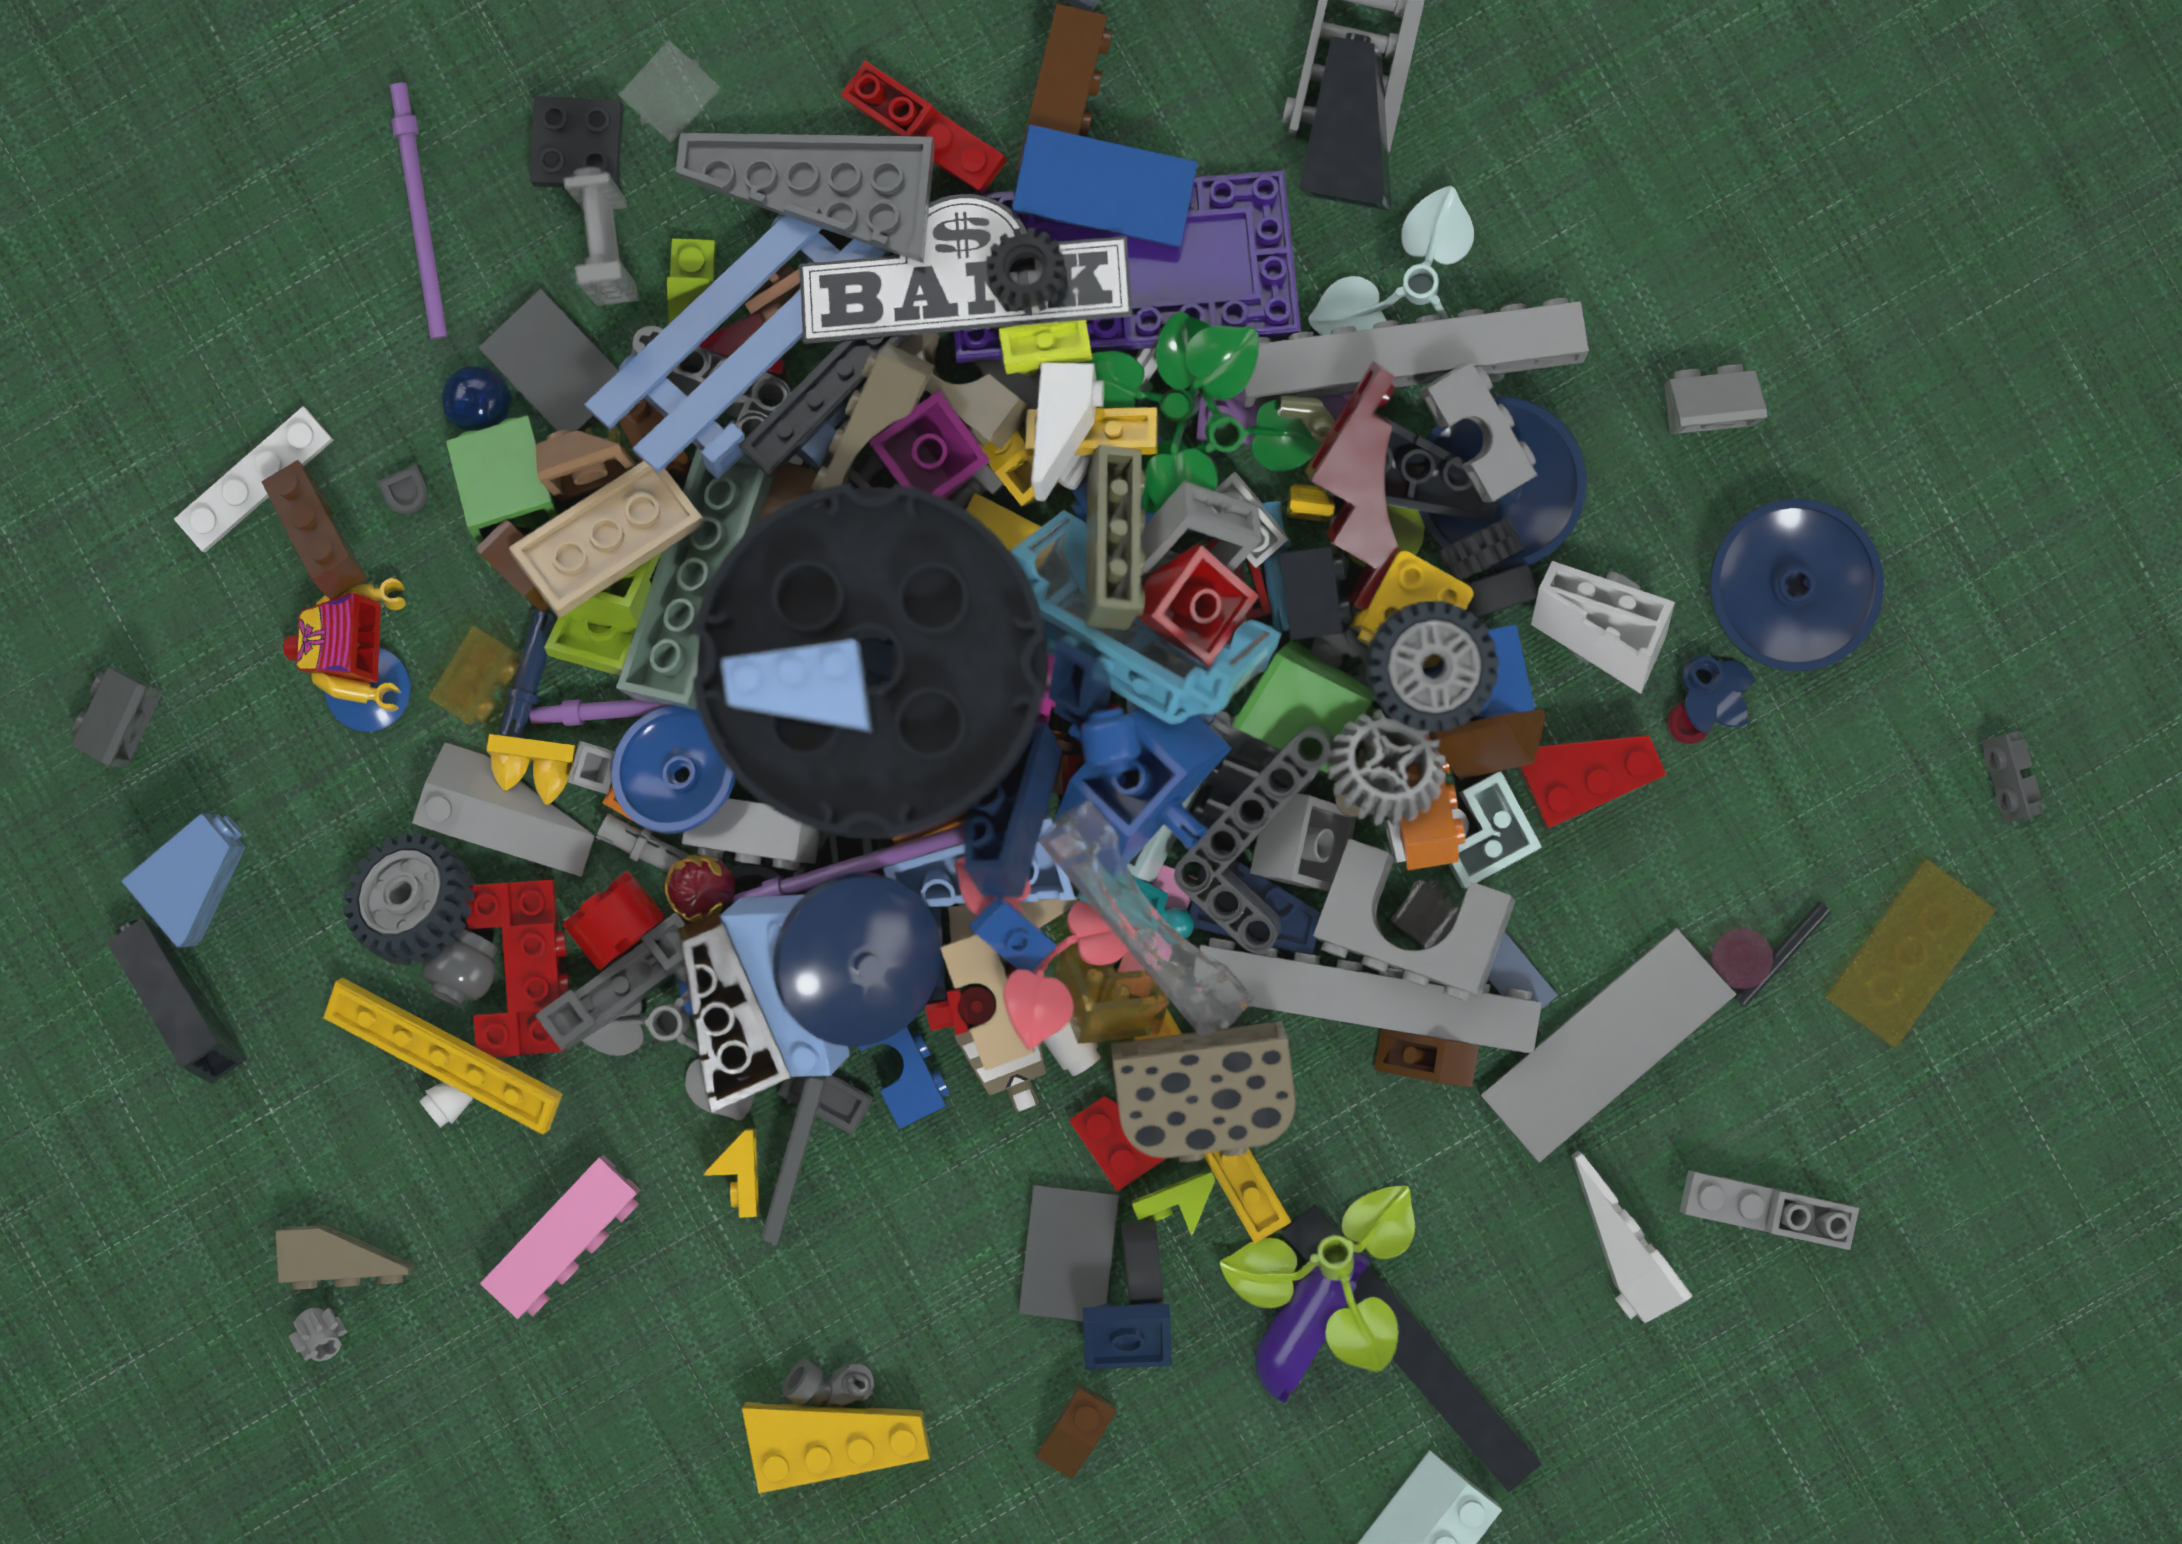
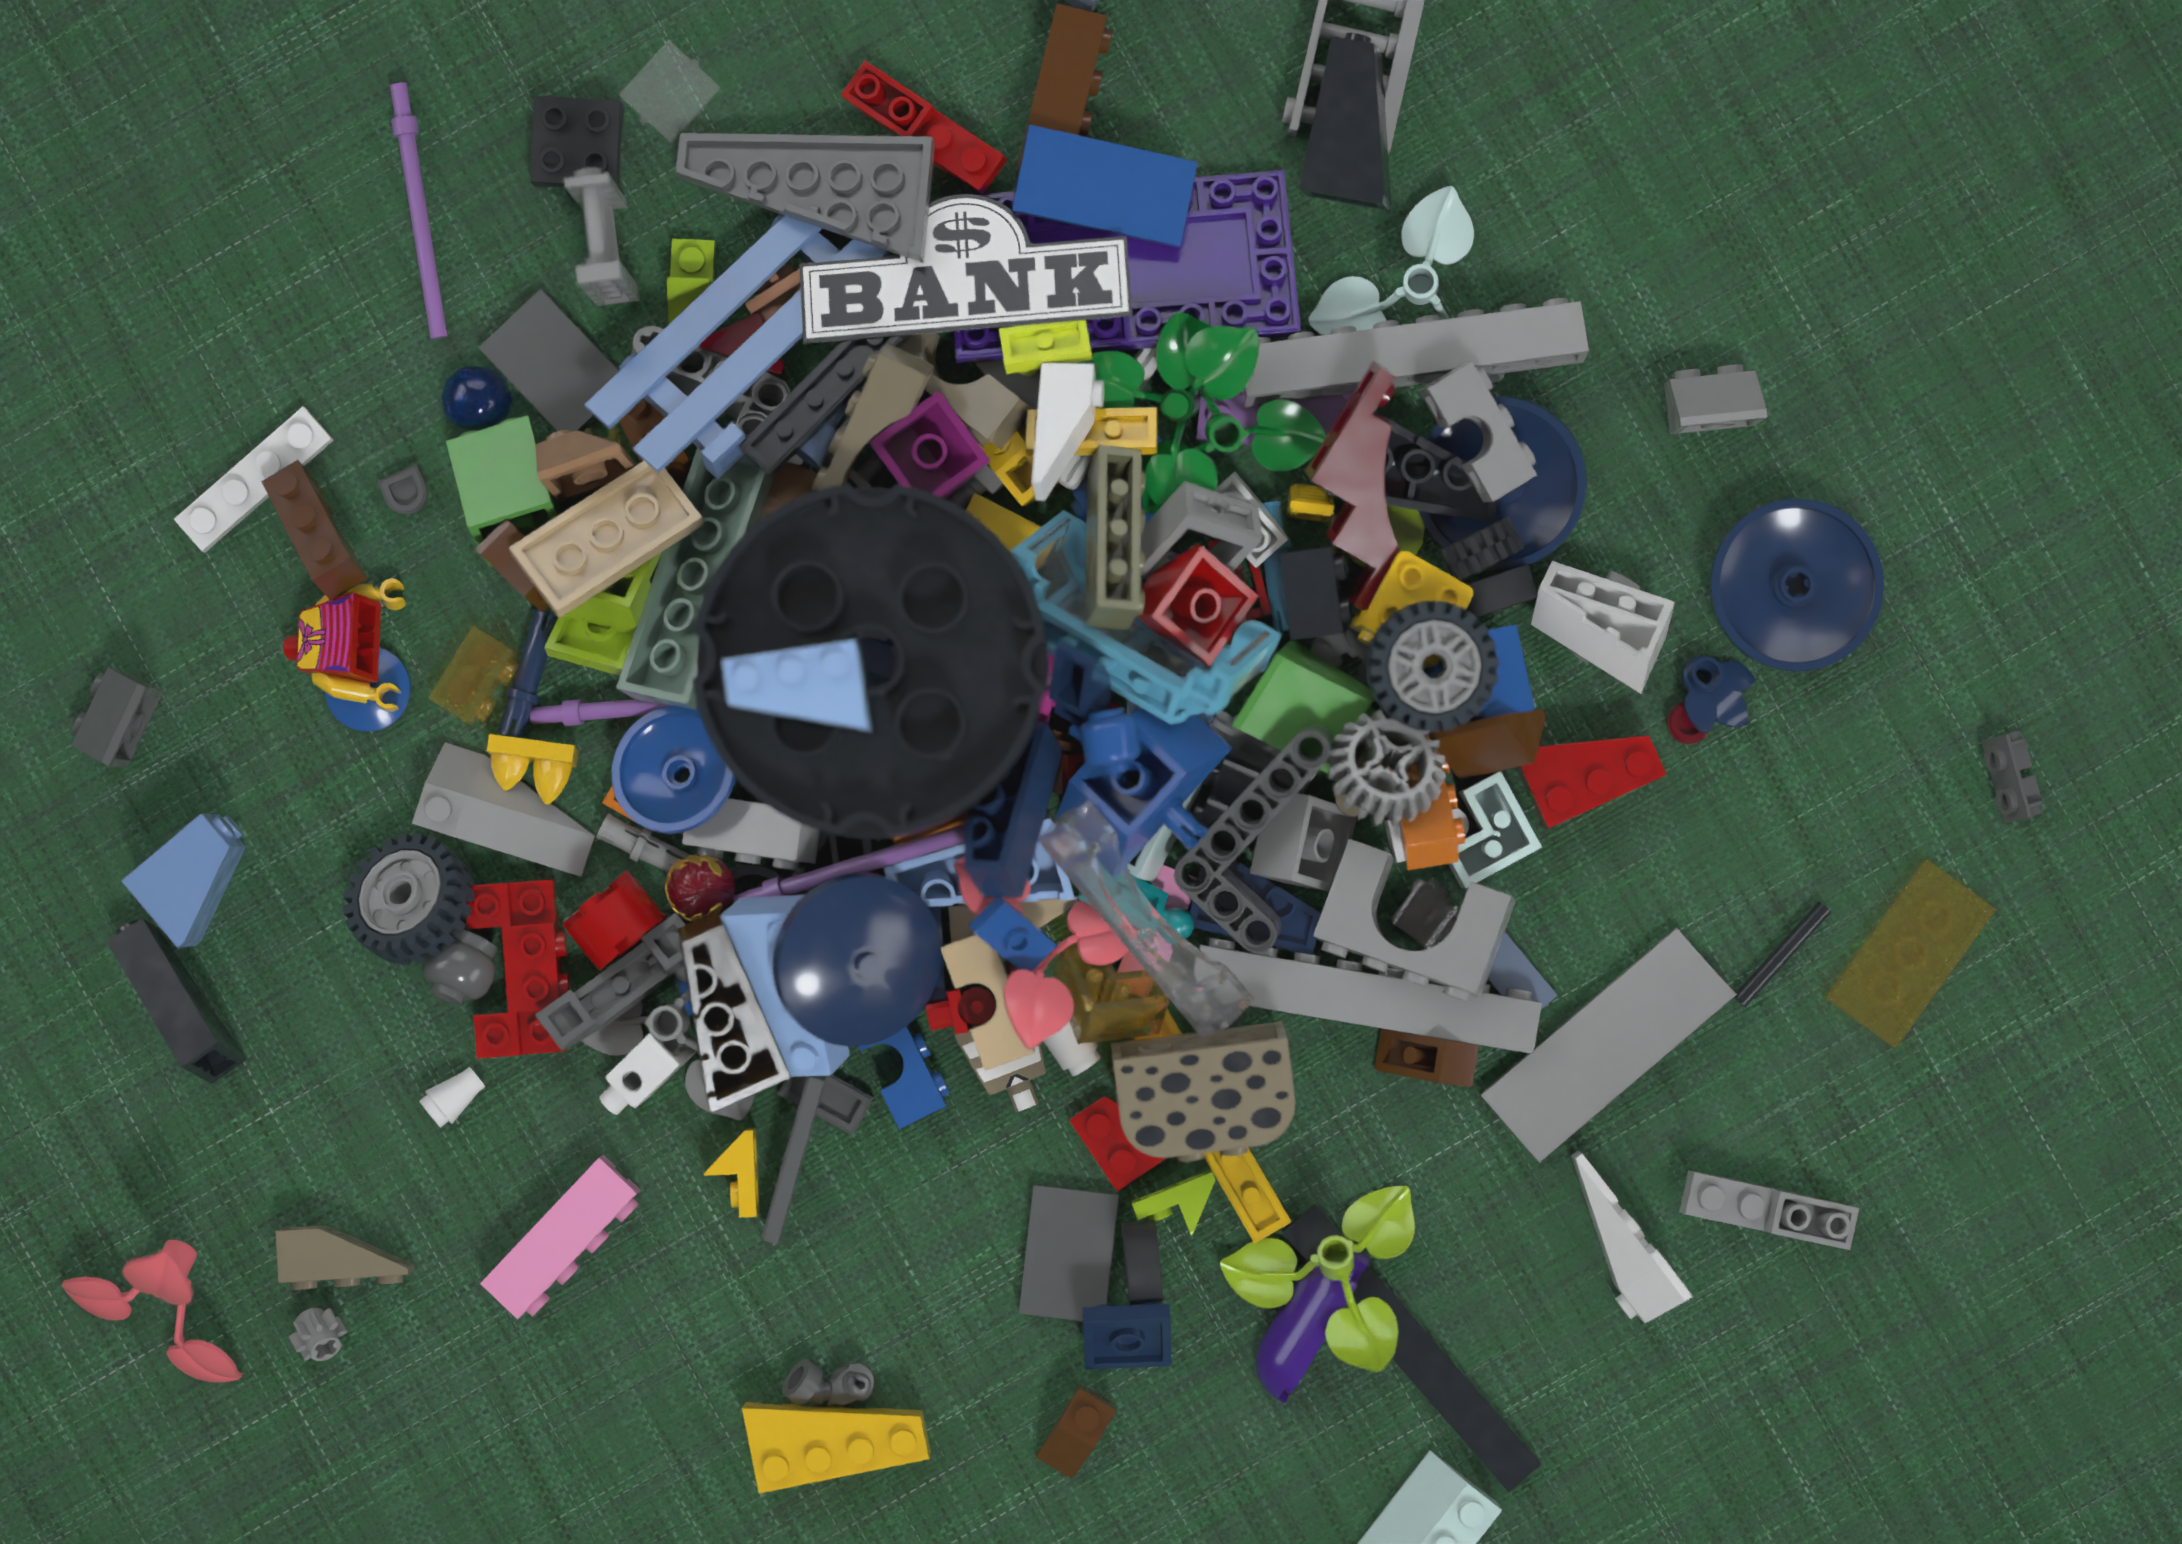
(166, 1278): none -> coral plant
(442, 1055): yellow tile -> none
(592, 767): light grey slope -> none
(643, 1072): none -> white torso
(1026, 246): black tyre -> none
(1310, 411): olive arm -> none
(1742, 958): clear pink piece -> none

